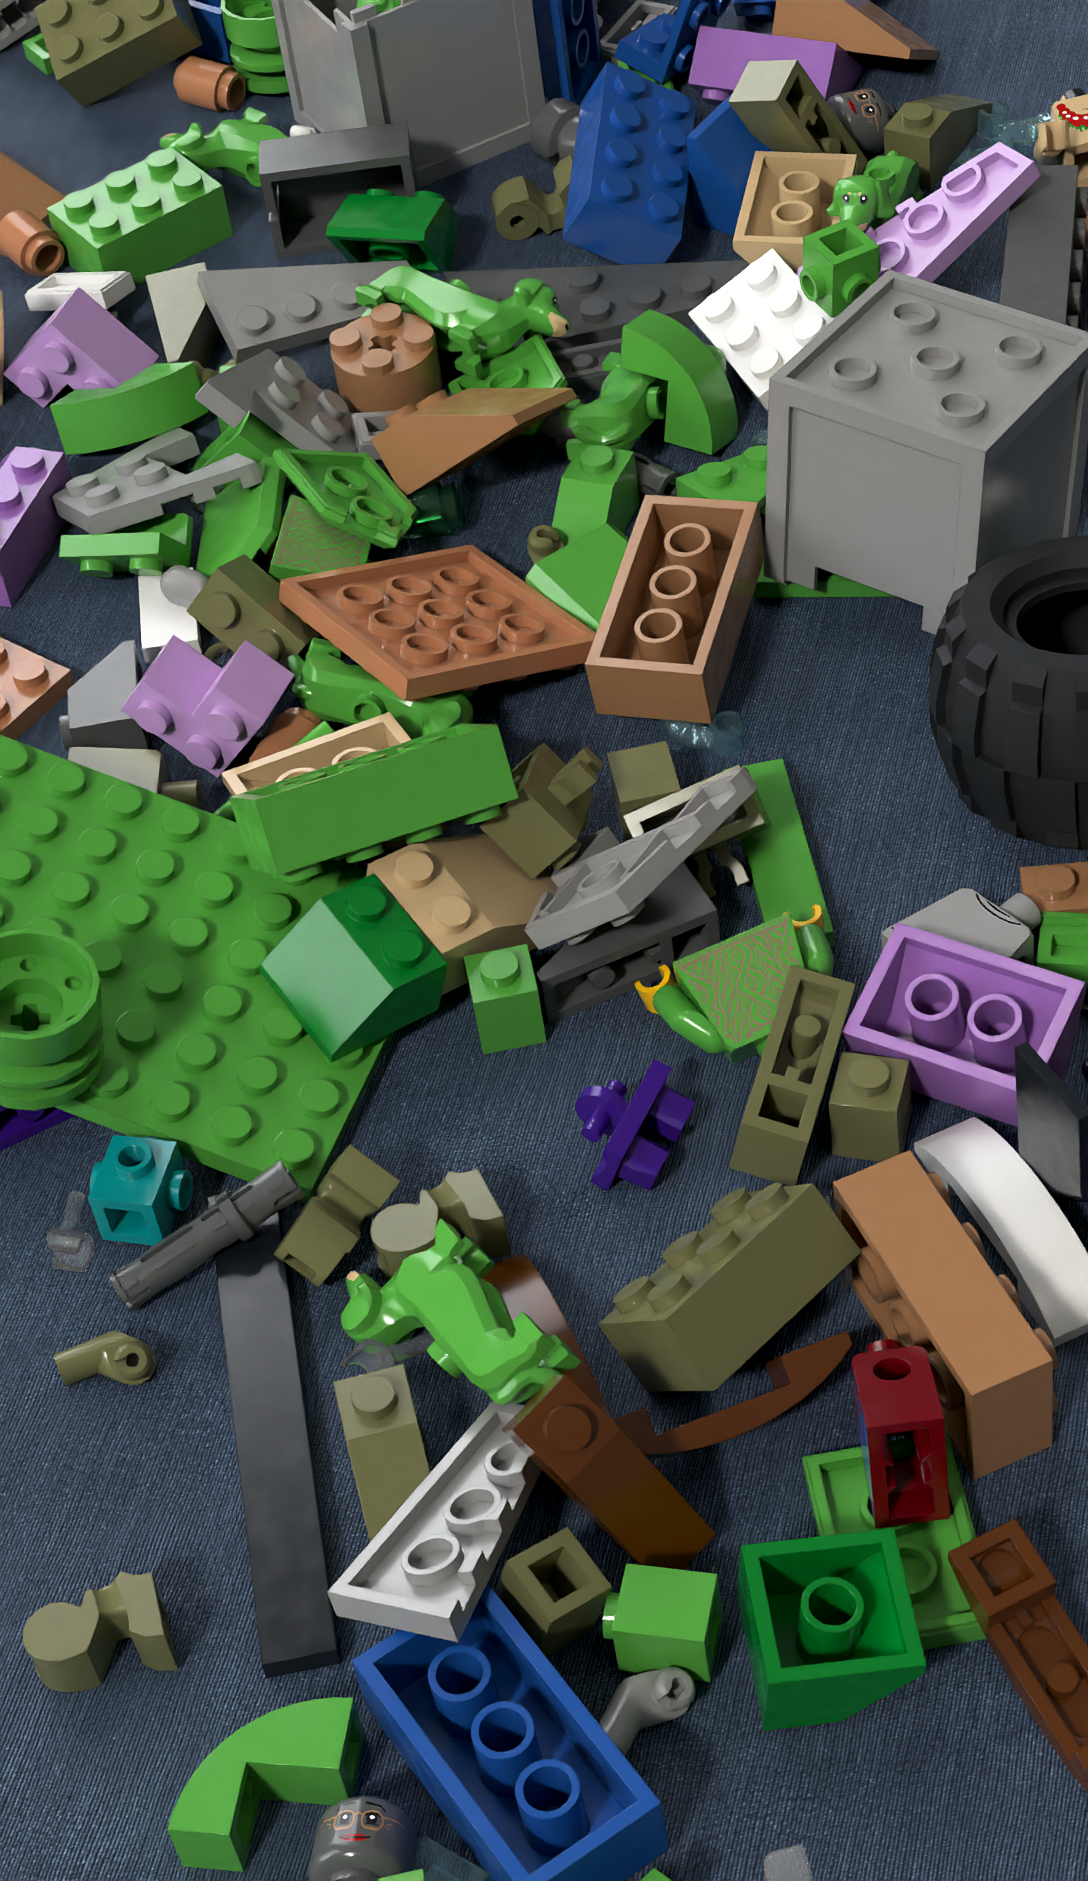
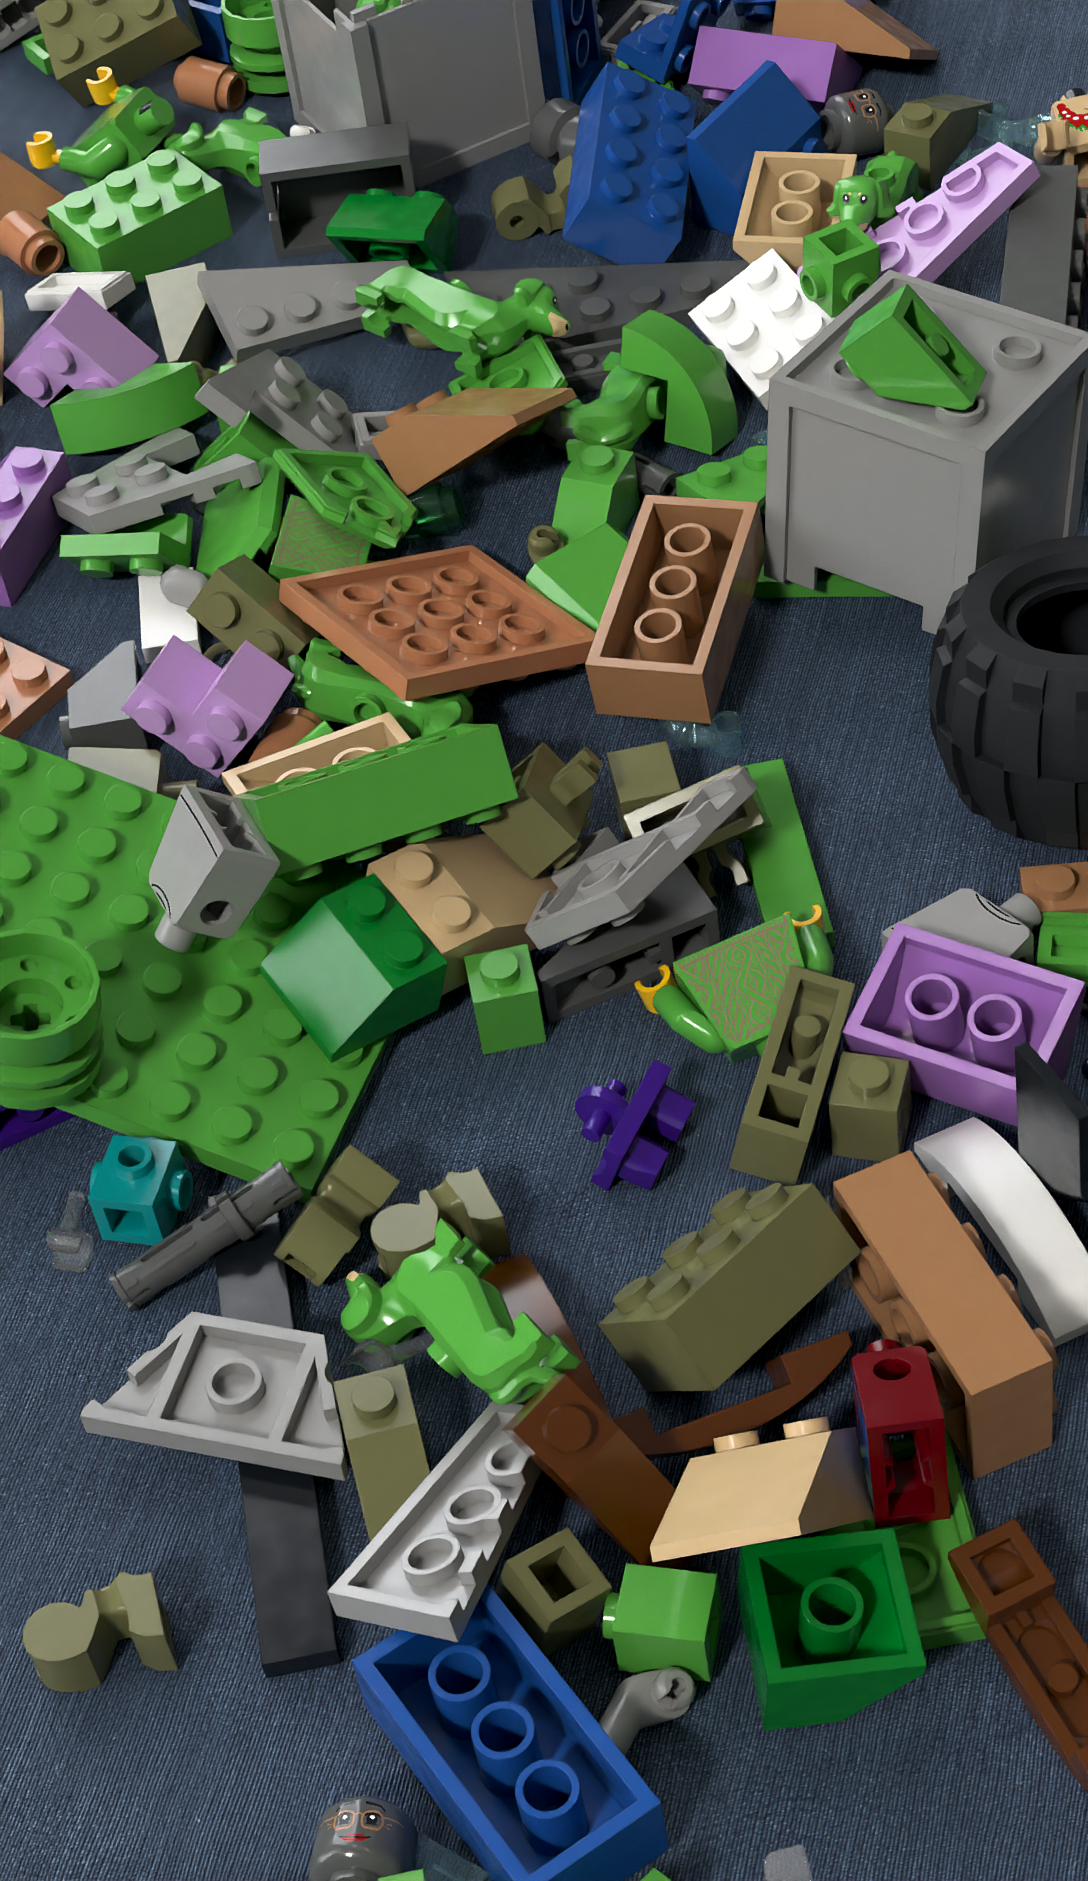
(109, 1355): olive arm -> none
(116, 139): none -> bright green torso
(208, 868): none -> light grey torso
(232, 1395): none -> light grey wing
(288, 1755): bright green brick -> none
(385, 360): medium nougat brick -> none
(765, 1490): none -> tan slope
(789, 111): olive slope -> none
(911, 354): none -> bright green slope

